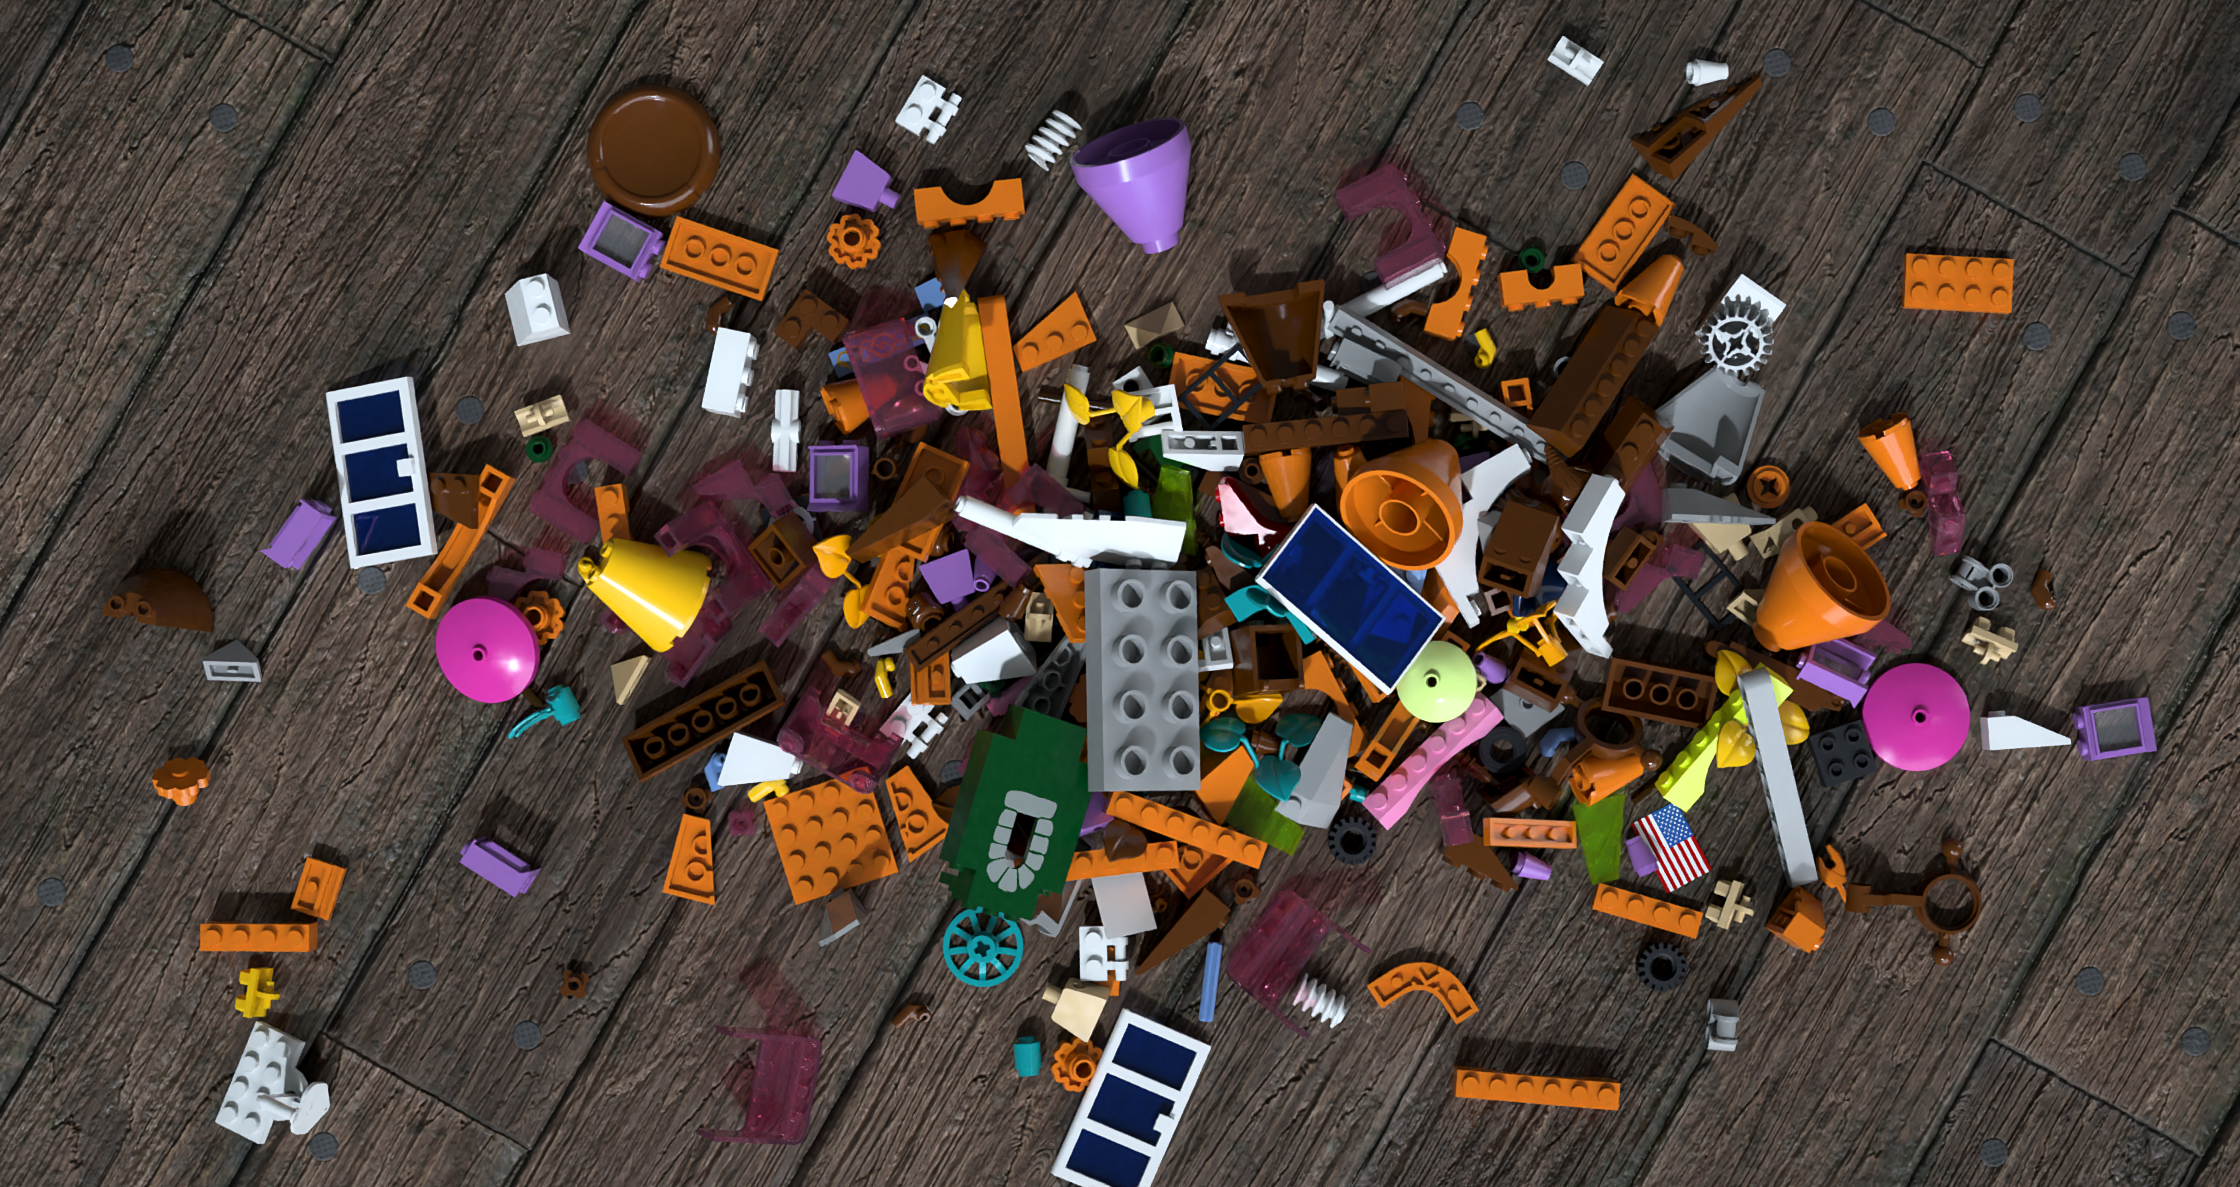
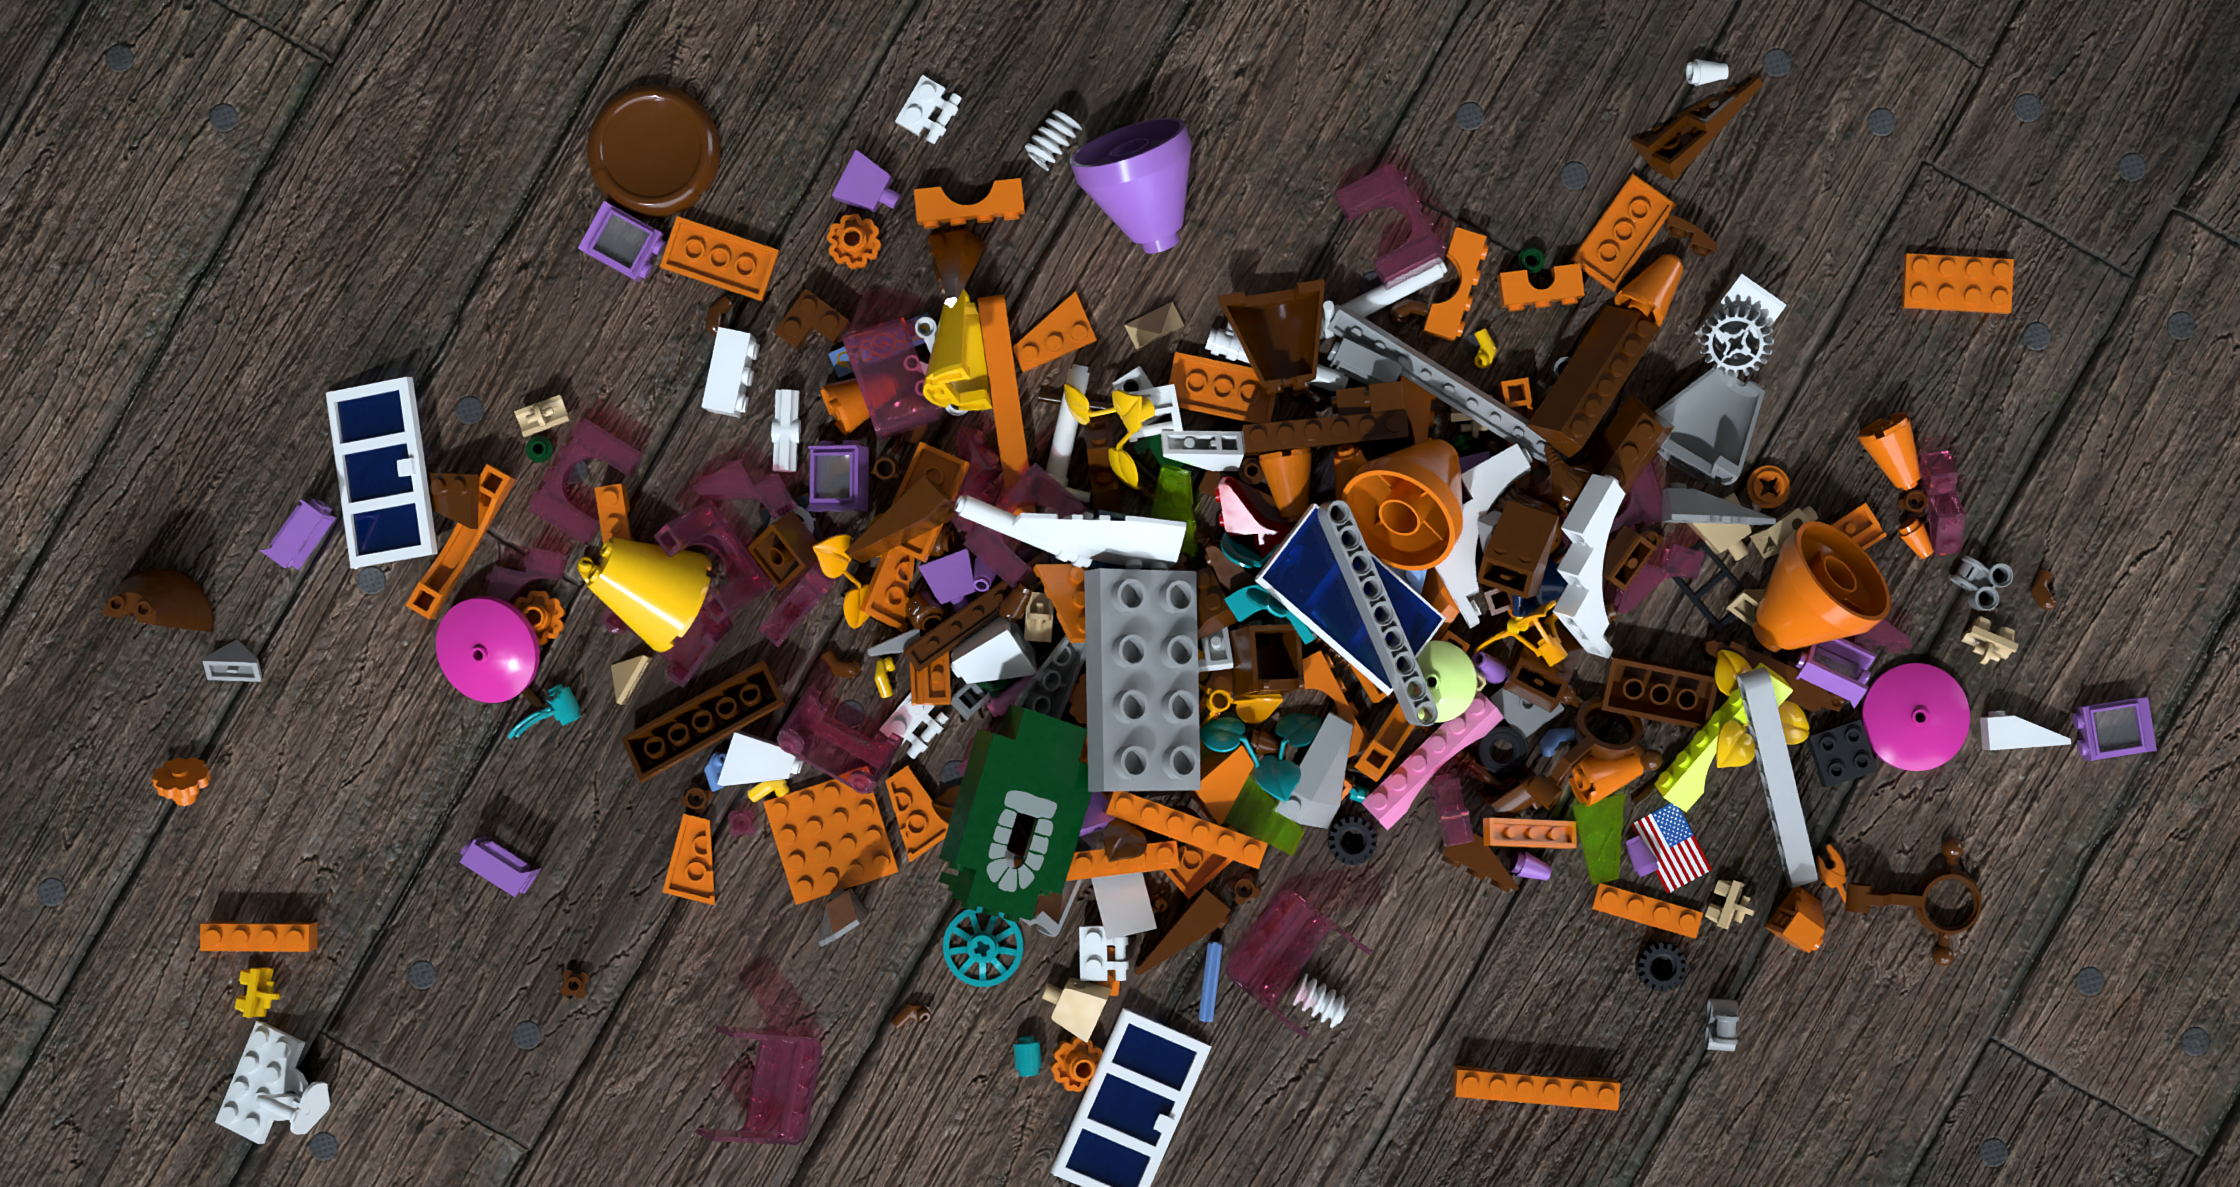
(318, 888): orange plate -> none
(536, 309): white slope -> none
(843, 707): tan slope -> none
(930, 295): medium blue slope -> none
(1137, 504): teal brick -> none
(1155, 355): dark green plate -> none
(1210, 372): black window -> none
(1367, 605): none -> light grey beam
(1425, 977): orange plate -> none
(1575, 60): white hips -> none
(1916, 537): none -> orange cone

